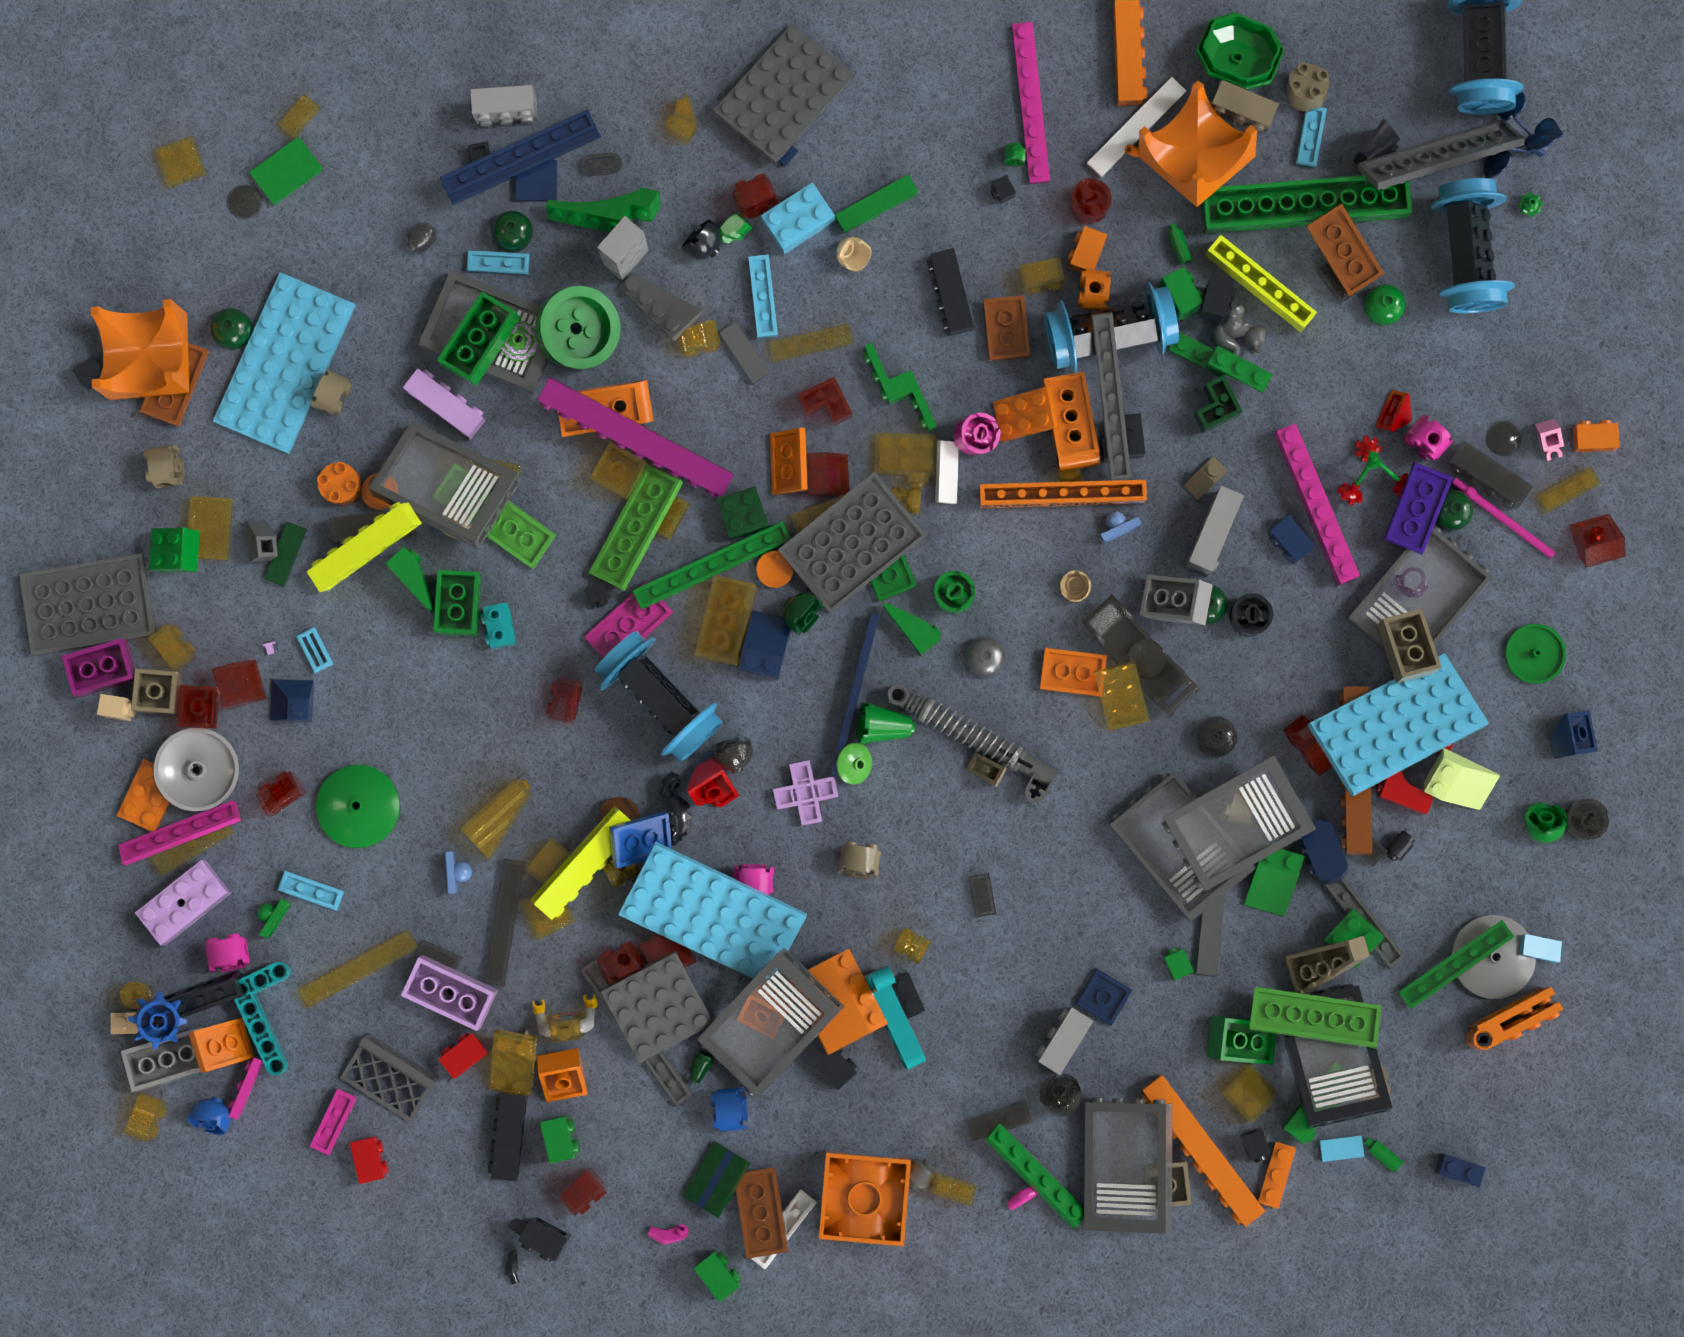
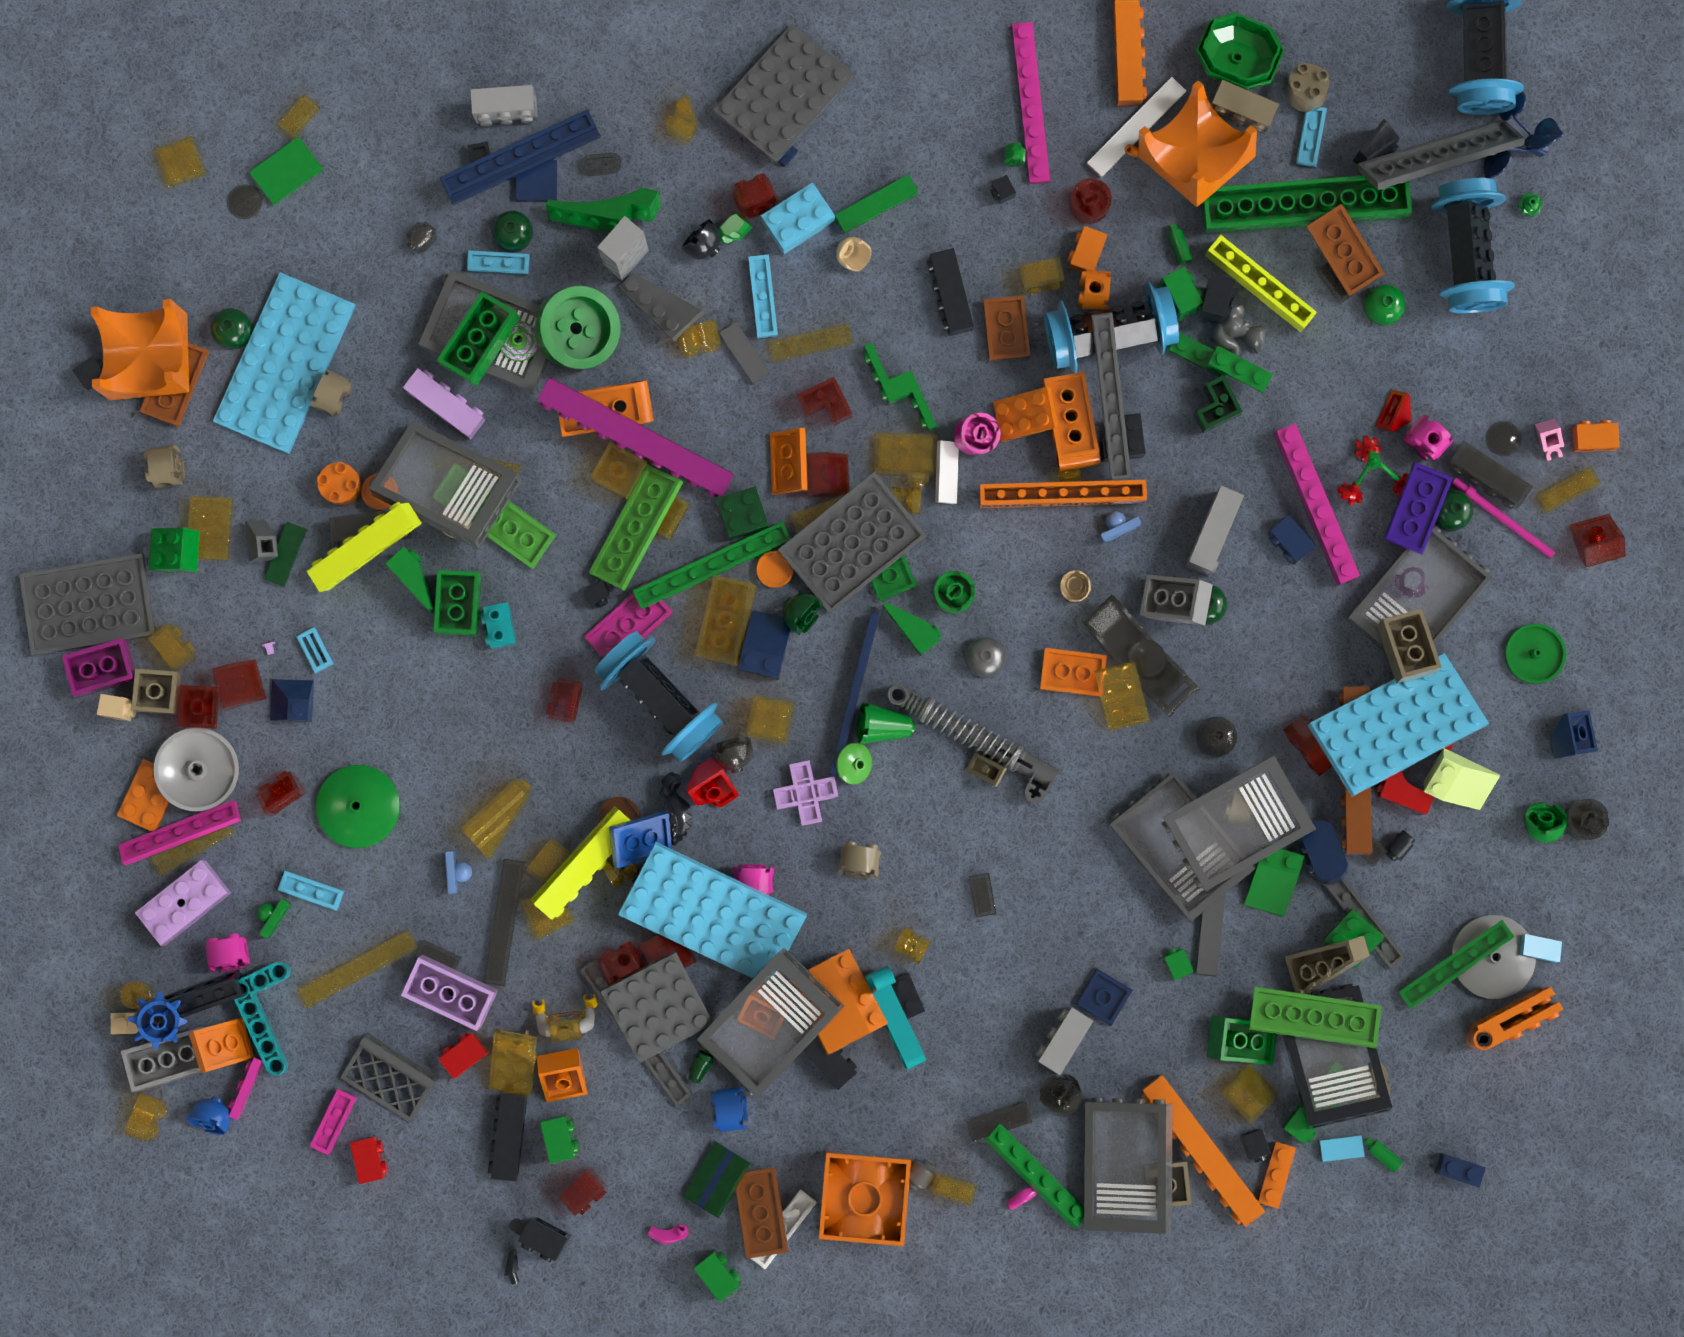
(770, 719): none -> clear yellow brick
(1205, 478): dark tan slope -> none
(1251, 615): black brick -> none

